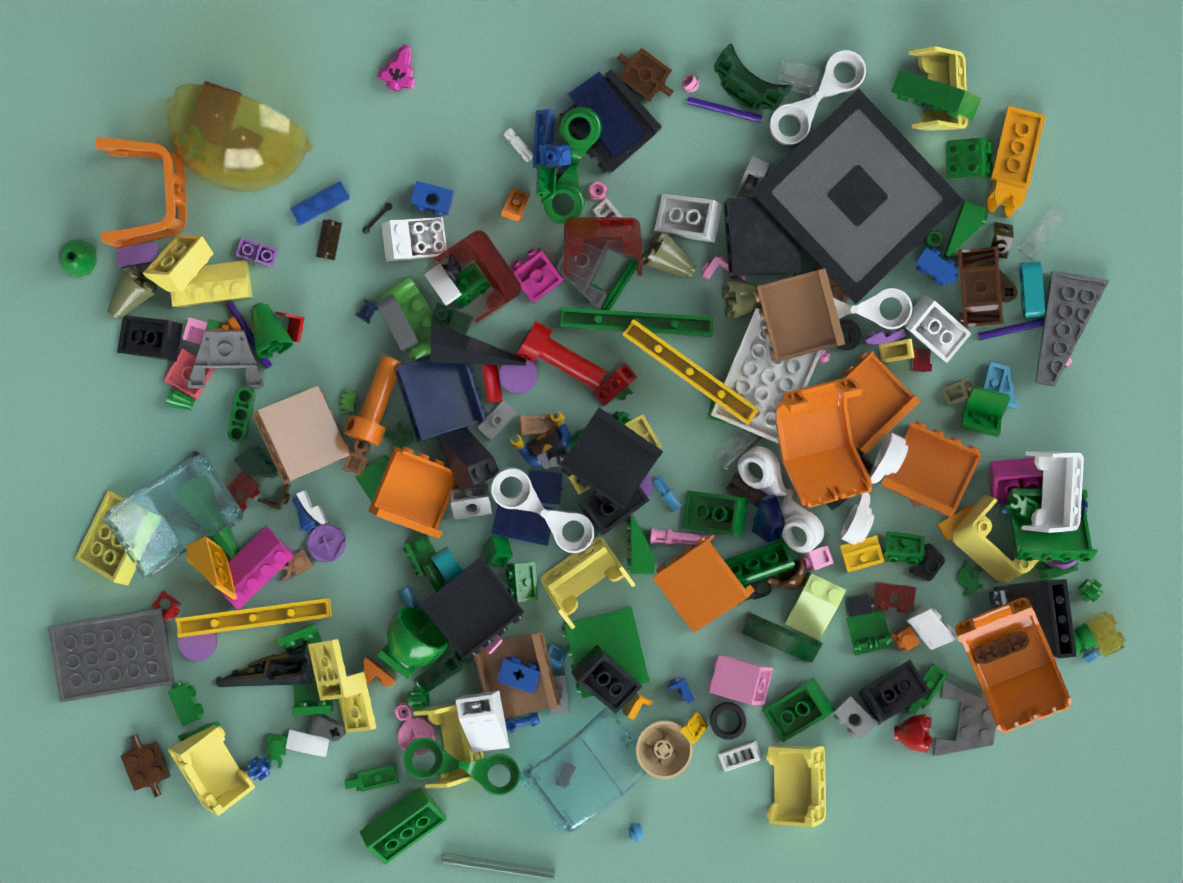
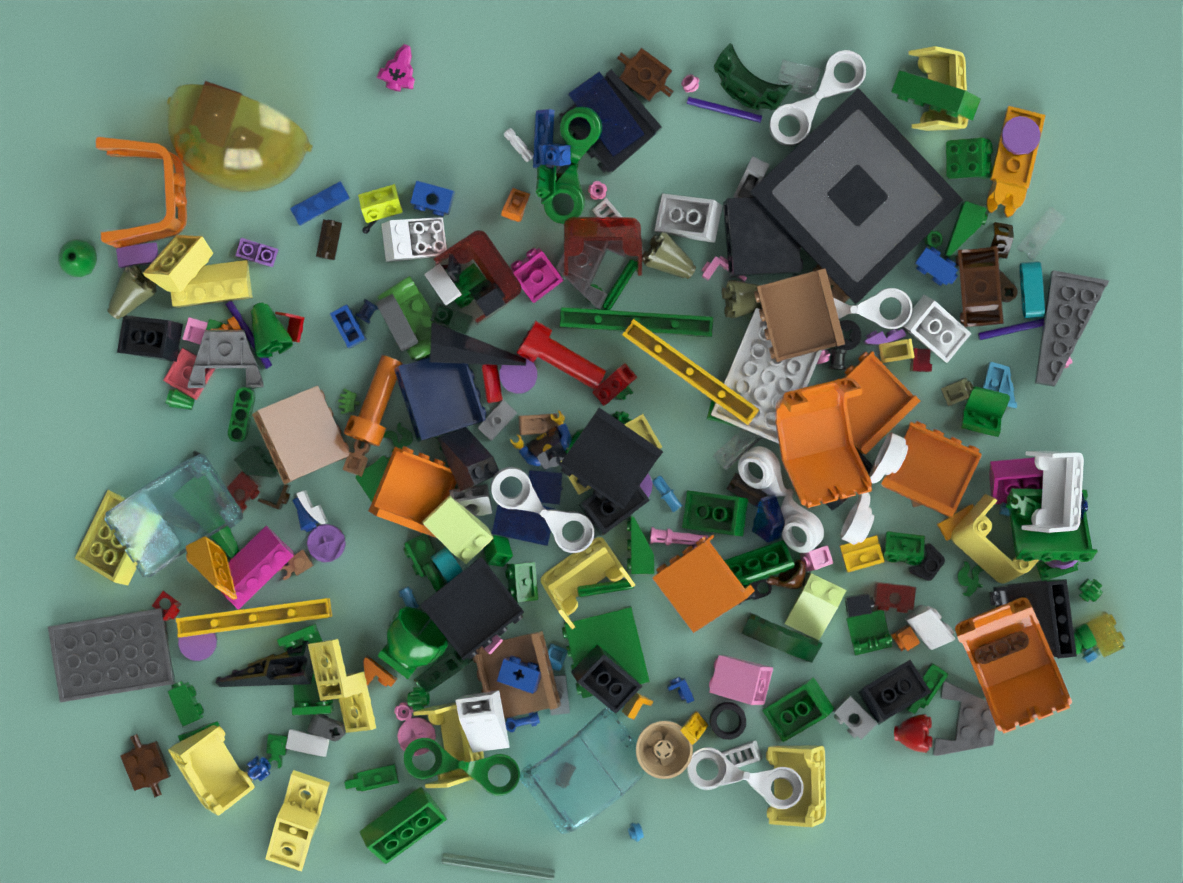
(297, 820): none -> light yellow bracket
(348, 326): none -> blue brick
(380, 203): none -> neon yellow bracket
(458, 529): none -> yellowish green slope
(488, 296): none -> black brick
(606, 587): none -> green axle
(761, 781): none -> white piece
(837, 359): none -> pearl dark grey bush
(1020, 135): none -> medium lavender tile

